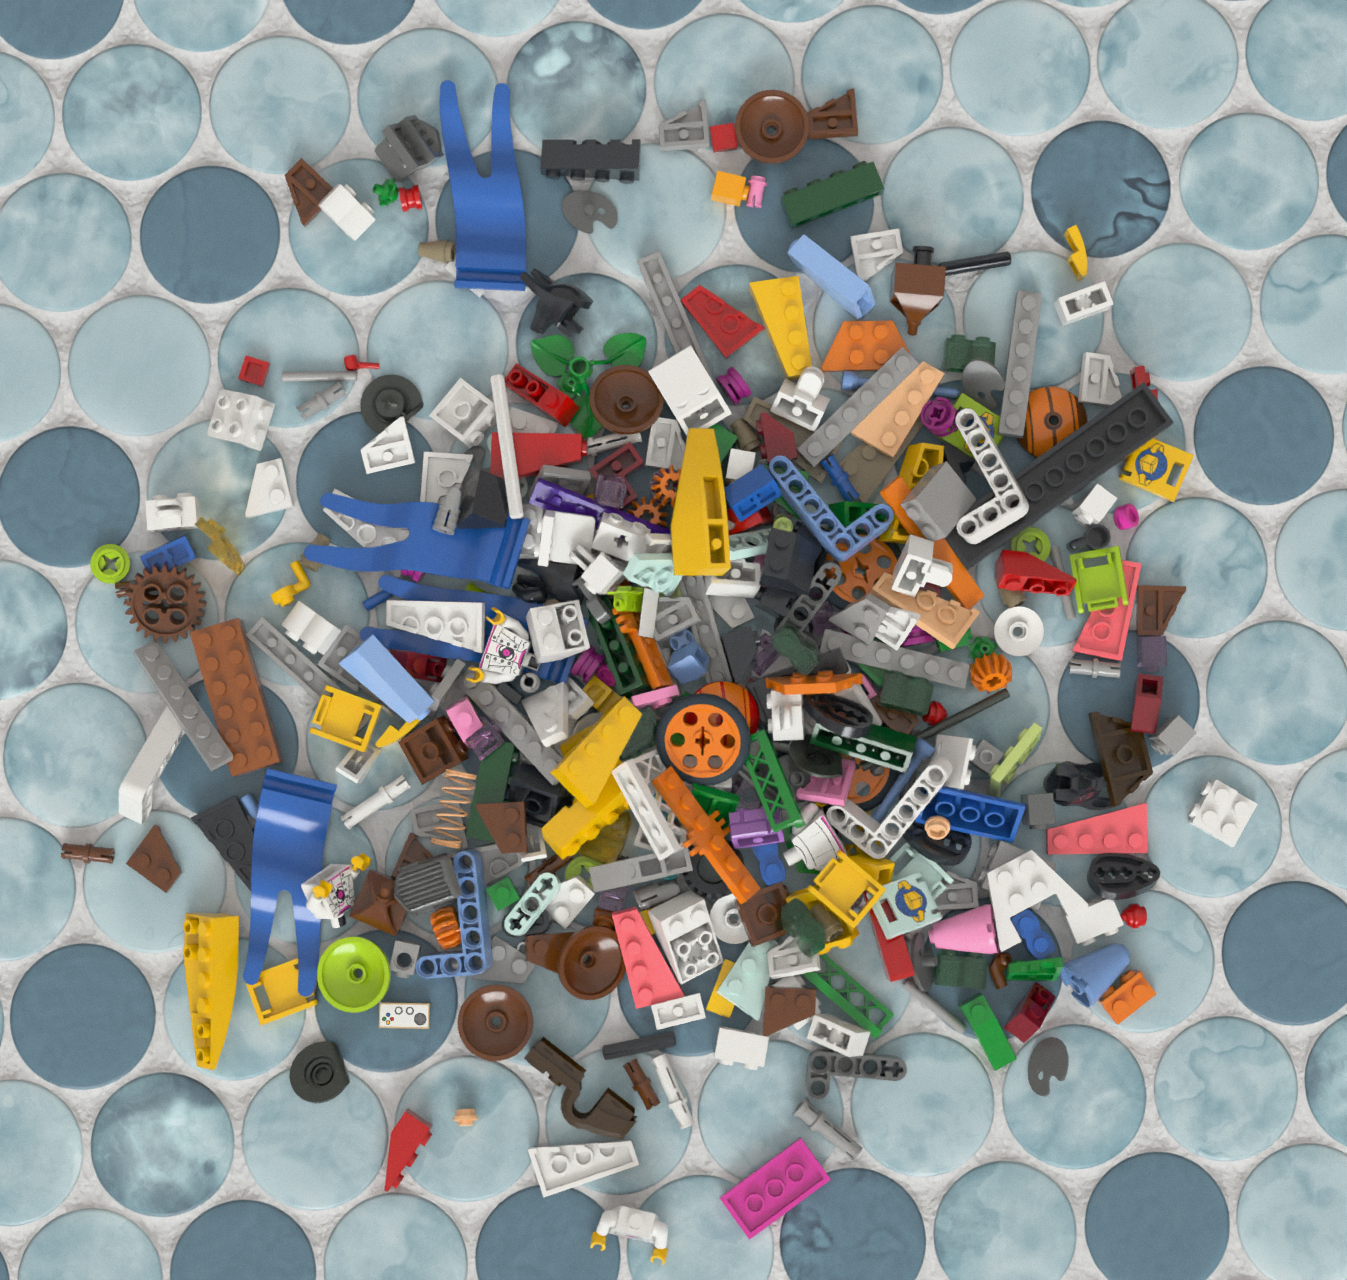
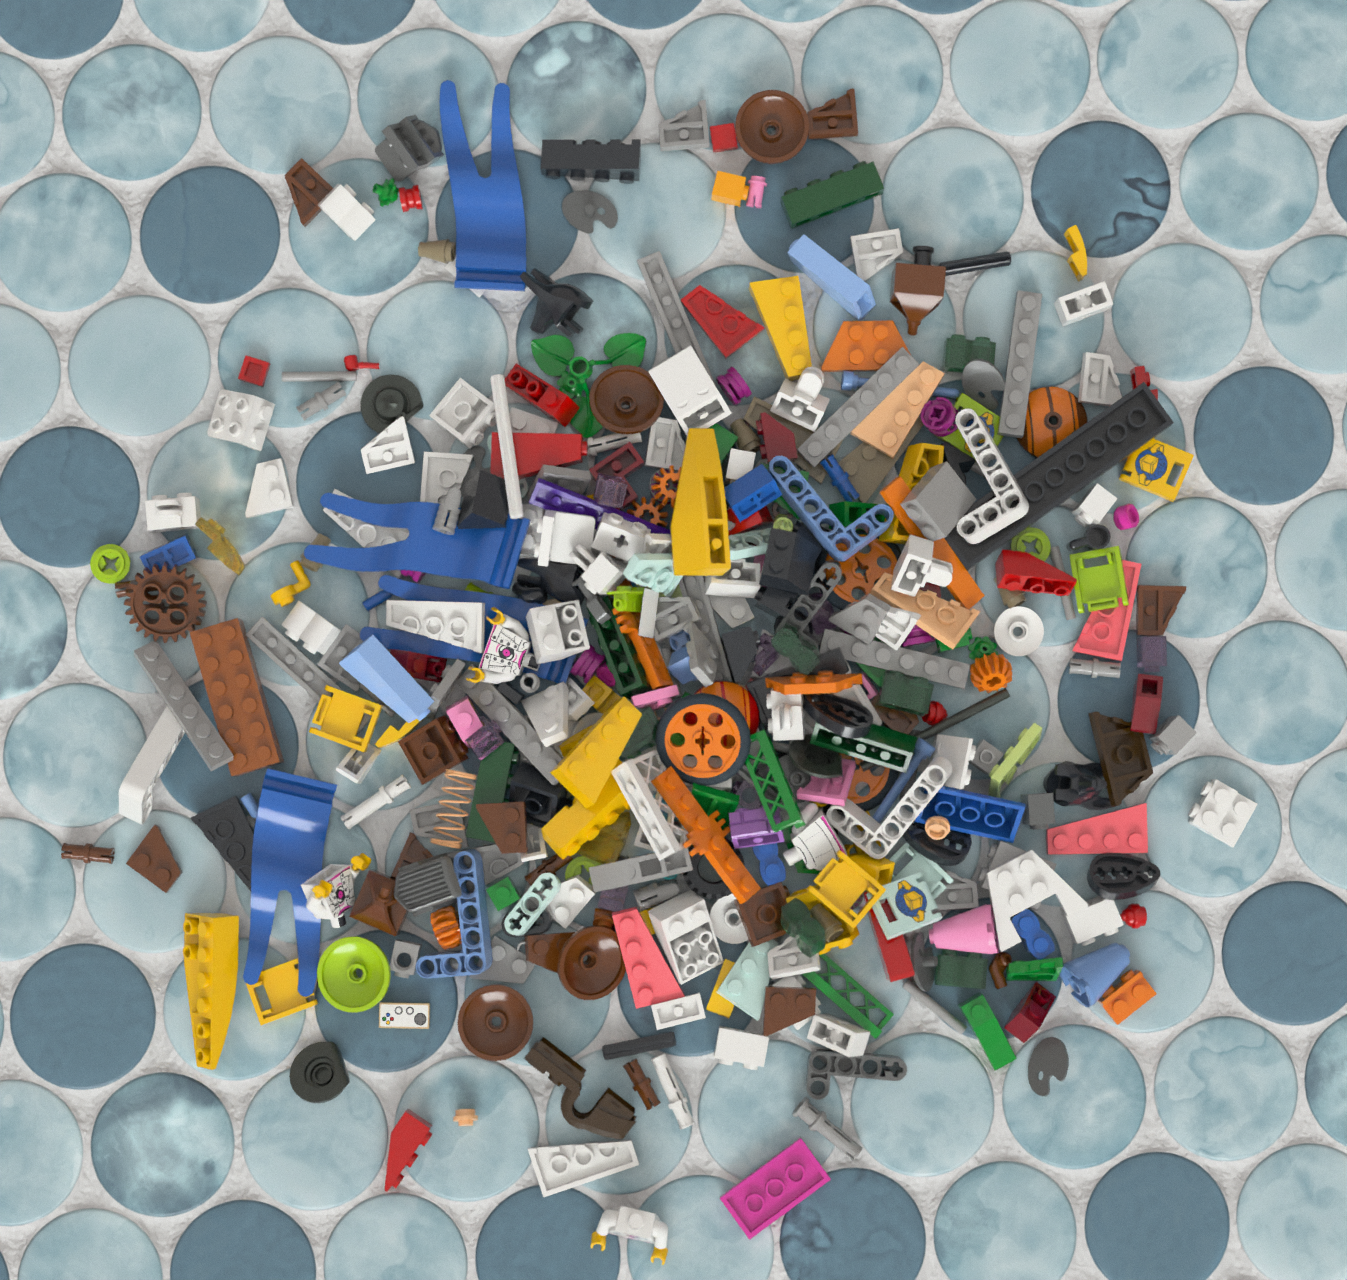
(702, 655): none -> light grey wing

